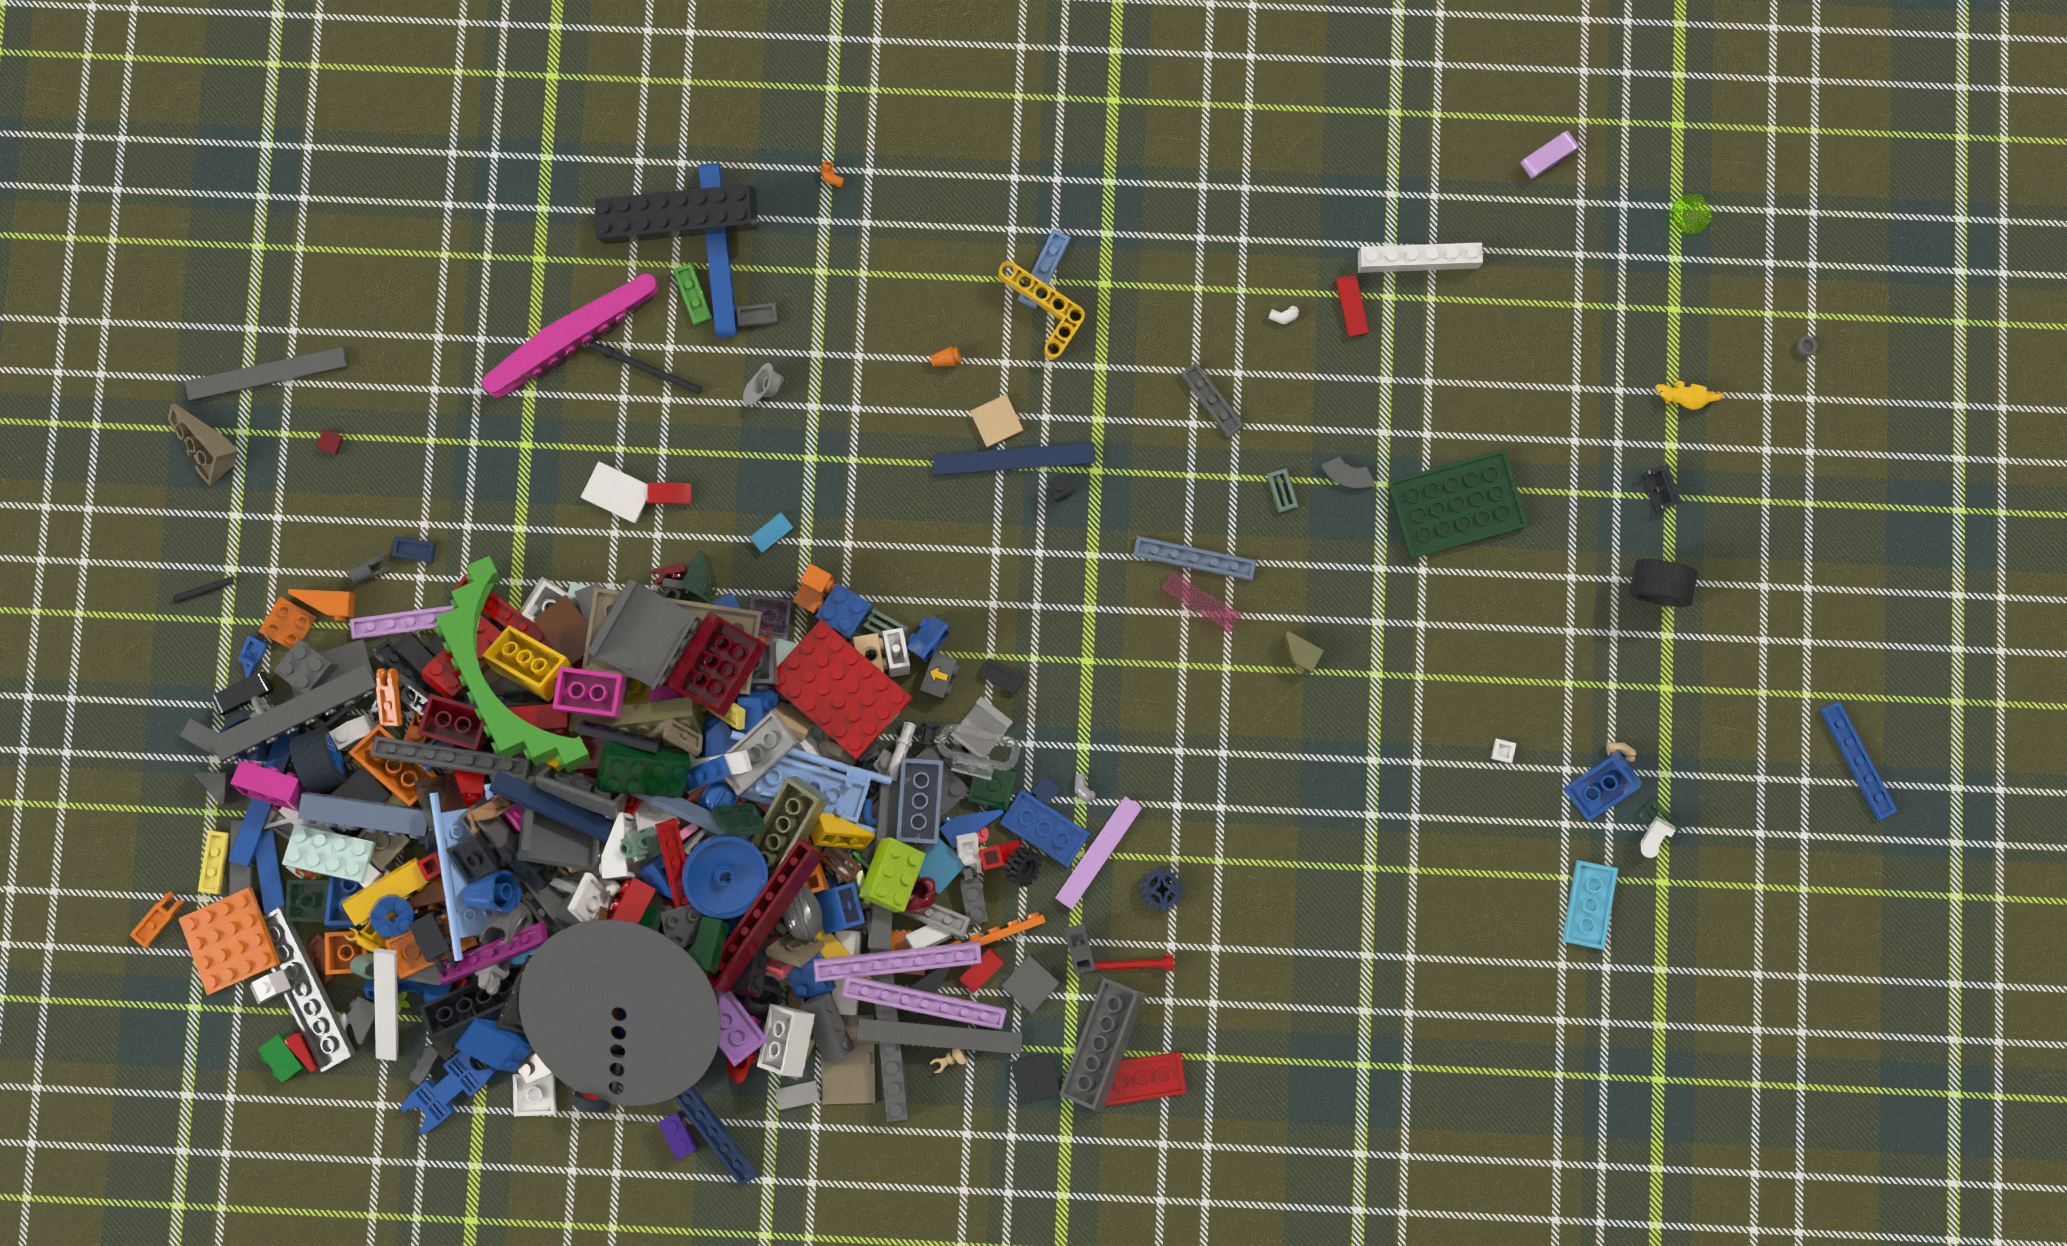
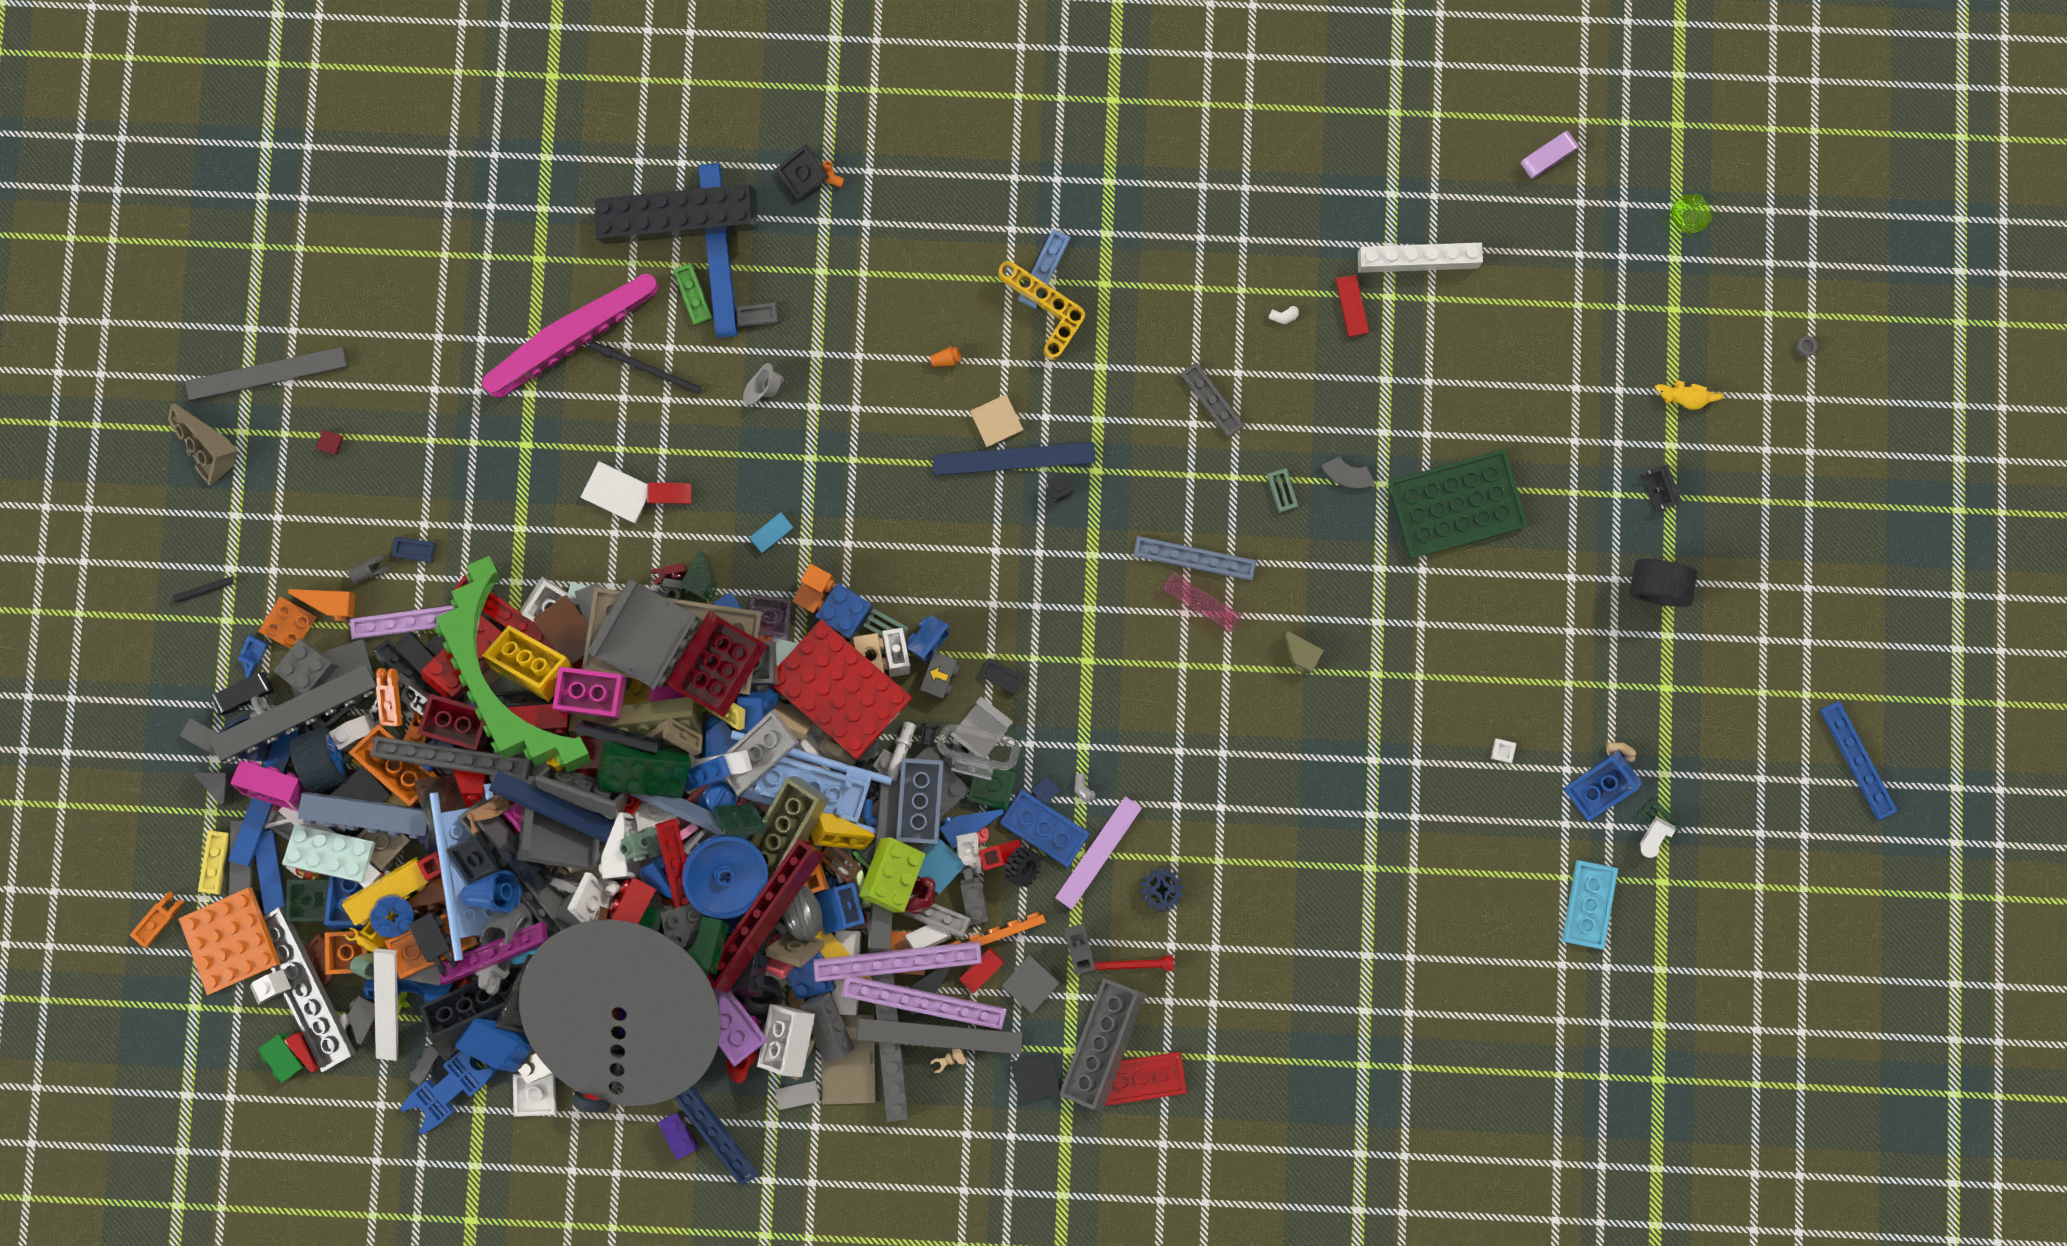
(802, 172): none -> black tile

